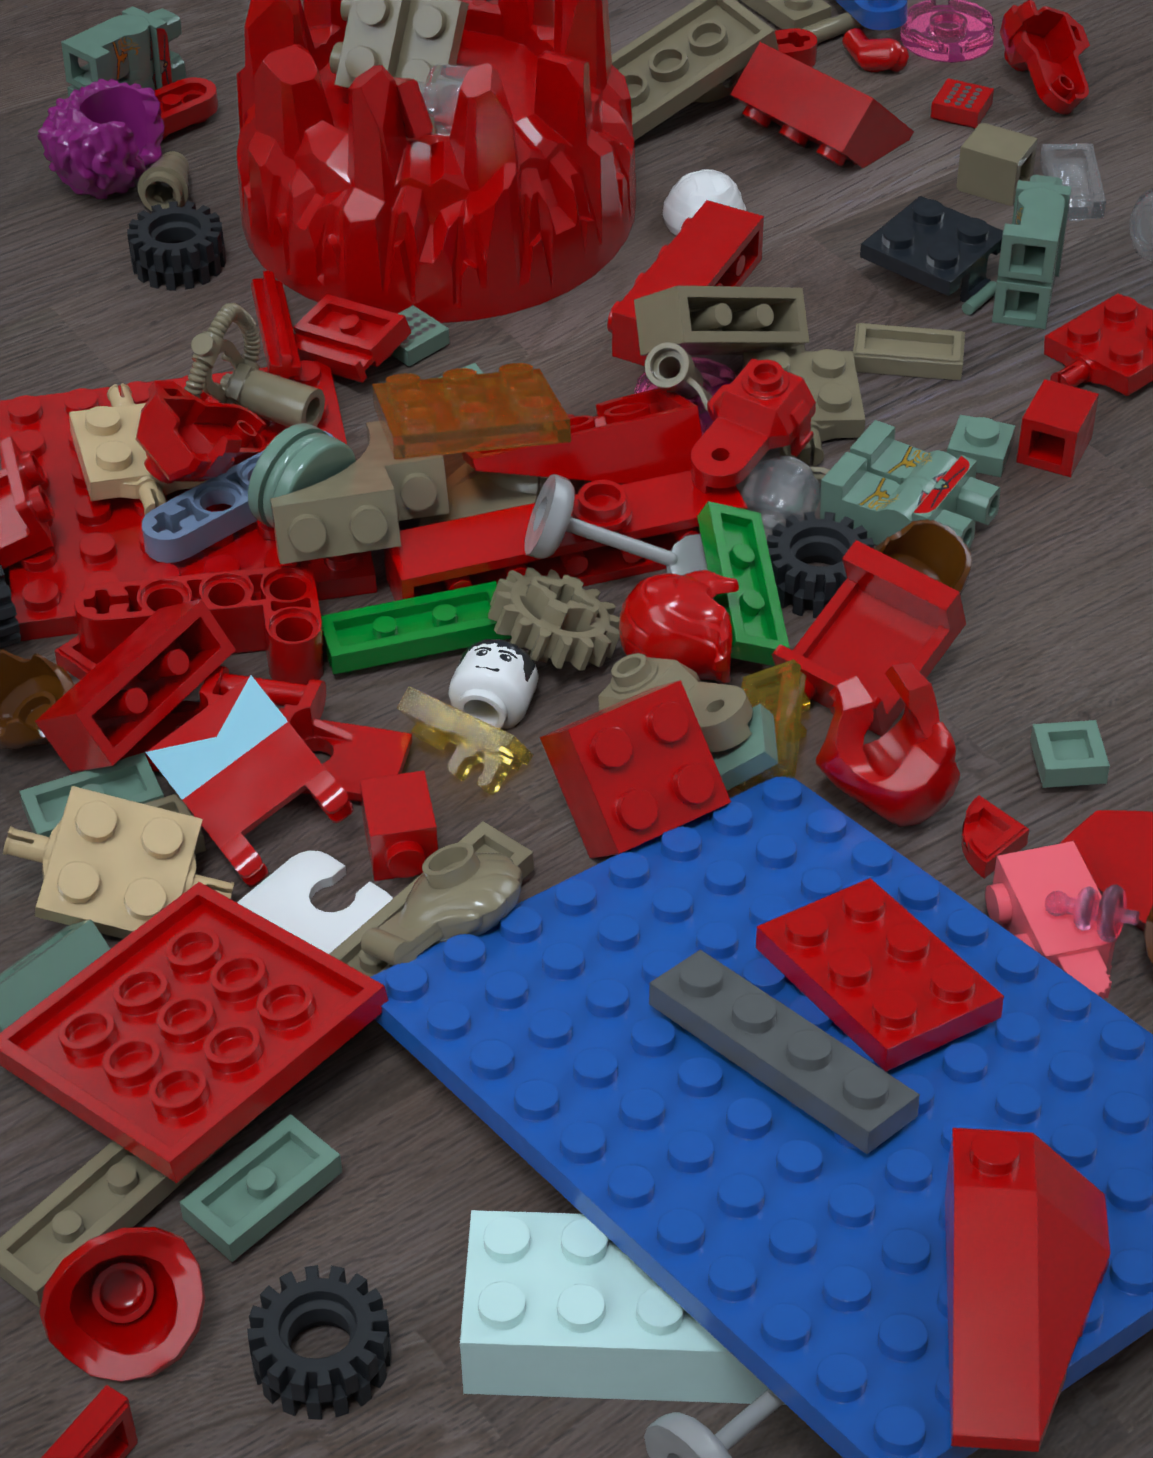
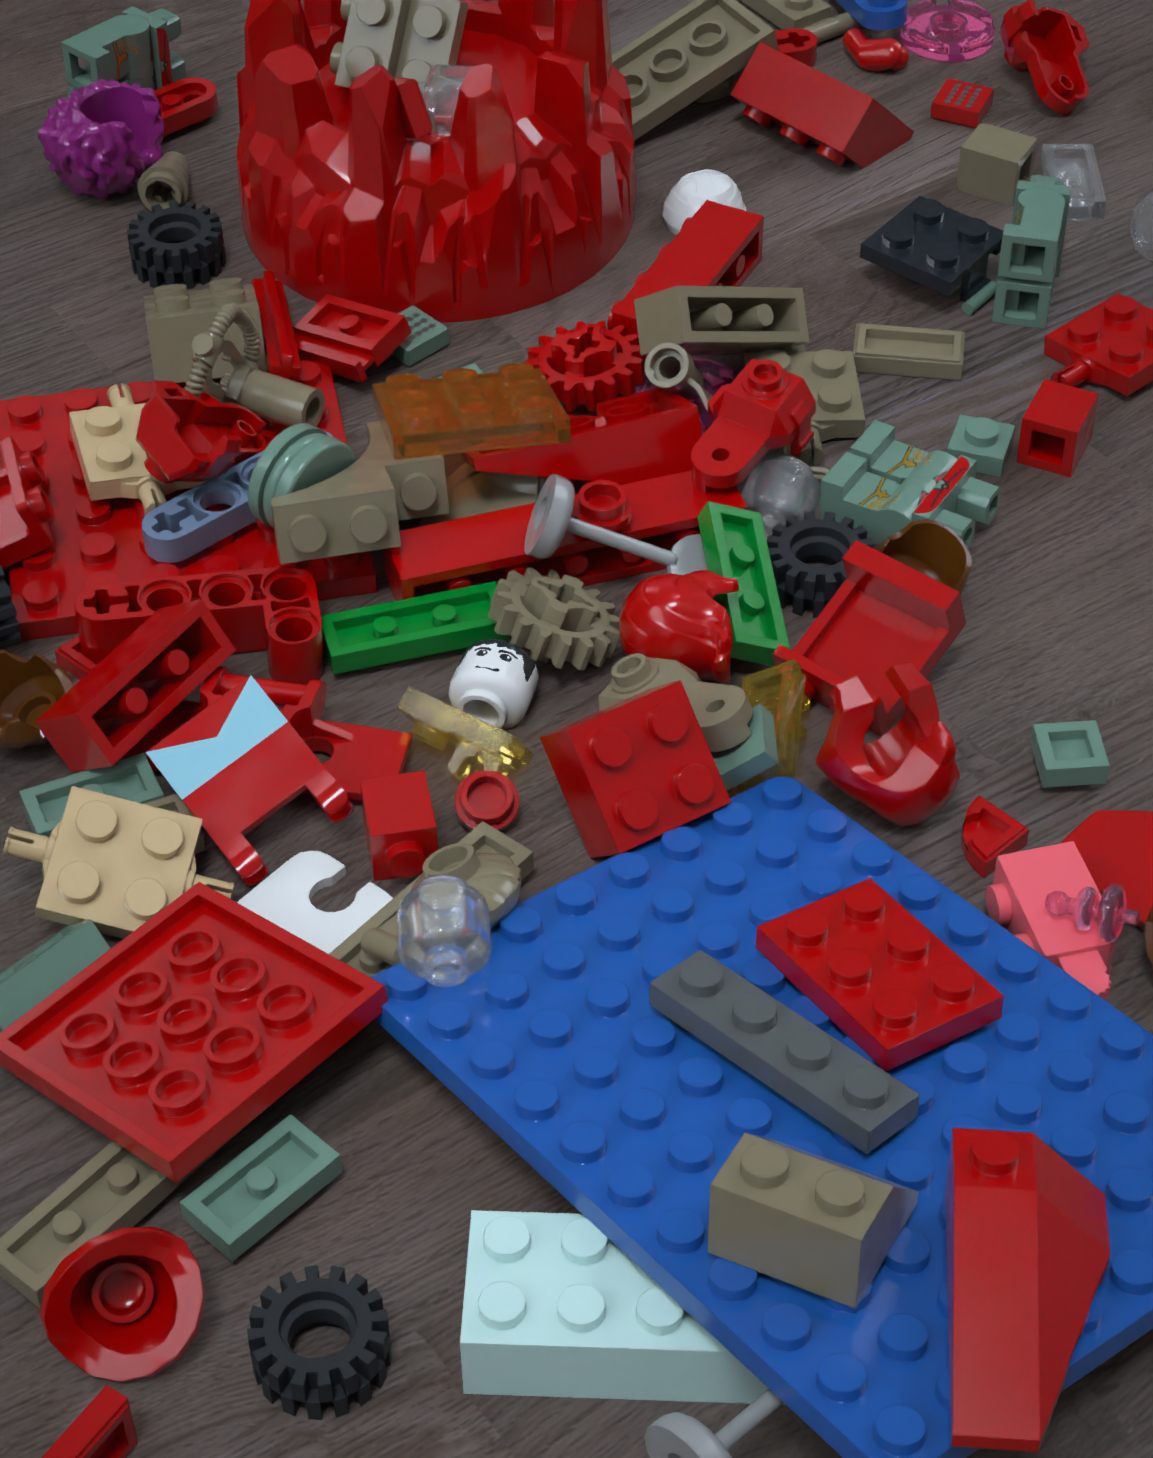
(179, 315): none -> dark tan brick
(444, 931): none -> clear head
(487, 798): none -> red plate
(589, 363): none -> red gear
(805, 1218): none -> dark tan slope

